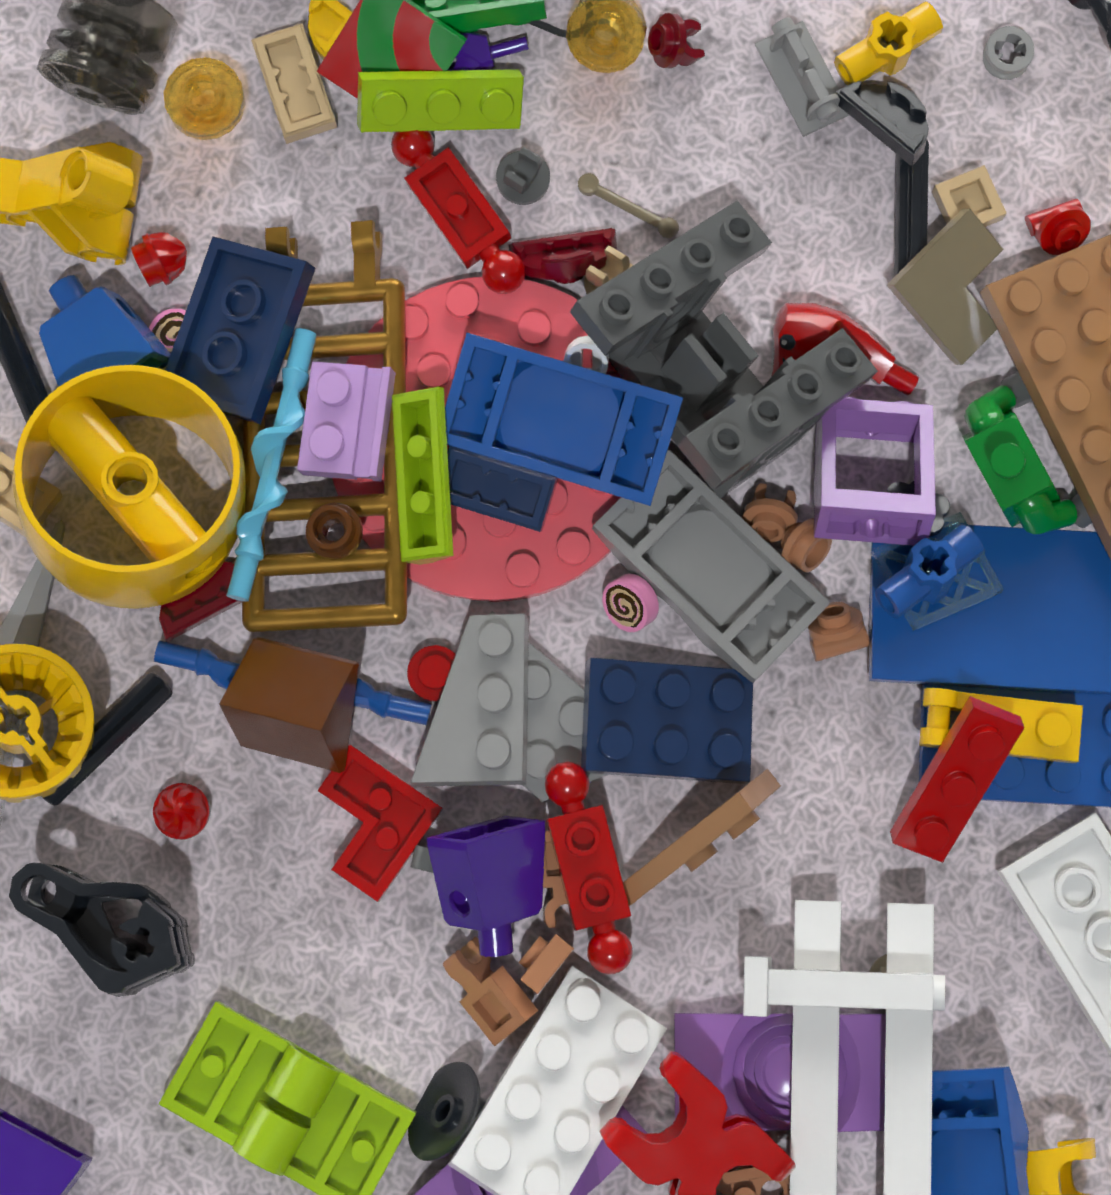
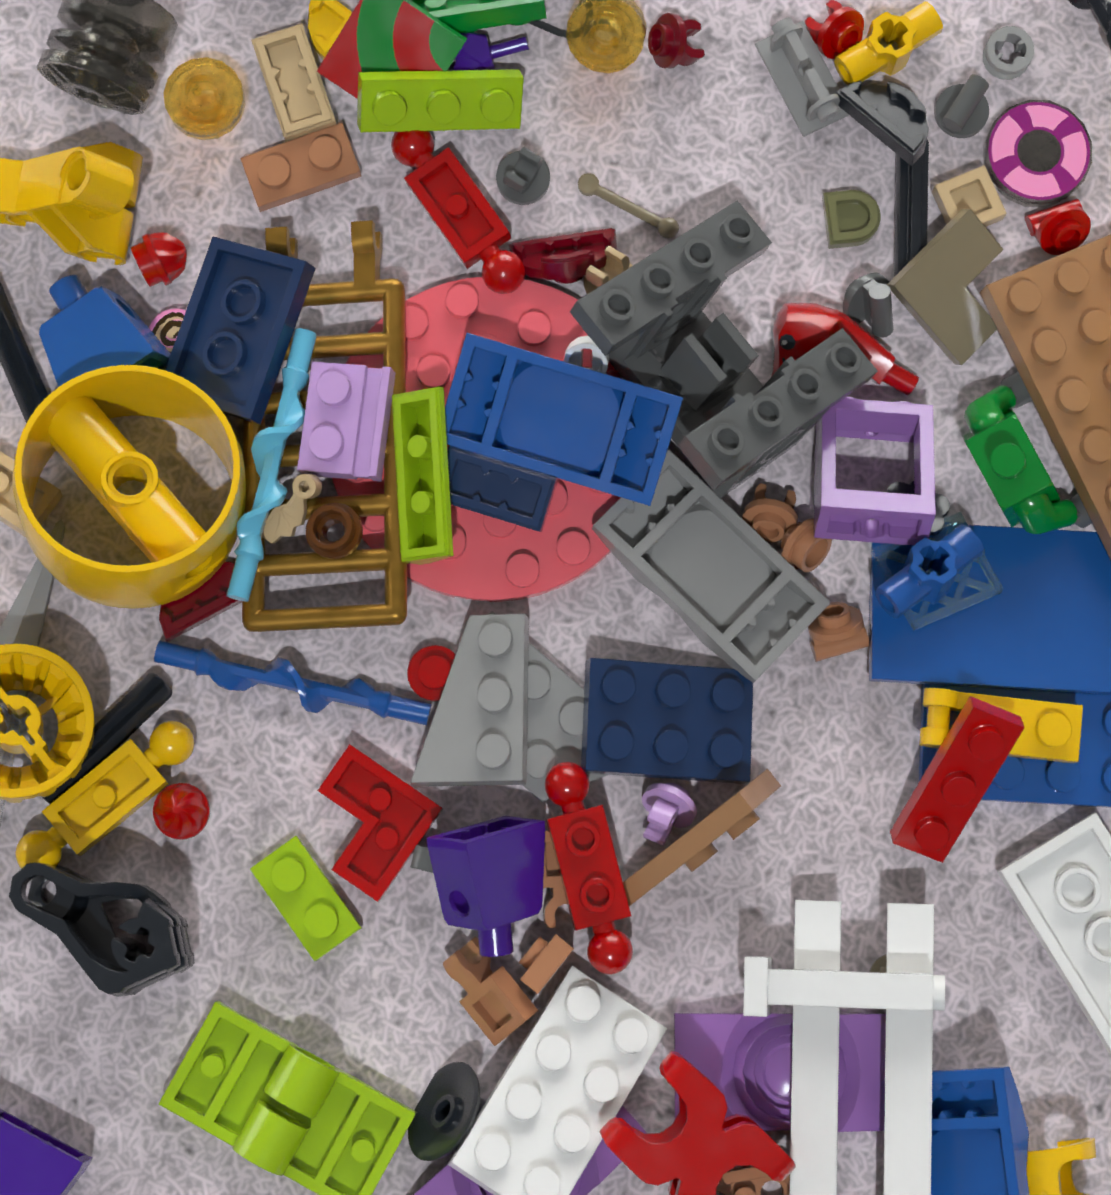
(106, 796): none -> yellow plate
(287, 517): none -> tan piece
(293, 703): reddish brown slope -> none
(301, 167): none -> nougat plate
(305, 898): none -> lime plate
(630, 602): tile -> none
(667, 807): none -> lavender plate
(839, 30): none -> red plate
(850, 218): none -> olive tile
(870, 300): none -> dark grey plate
(963, 108): none -> dark grey plate
(1037, 153): none -> tile

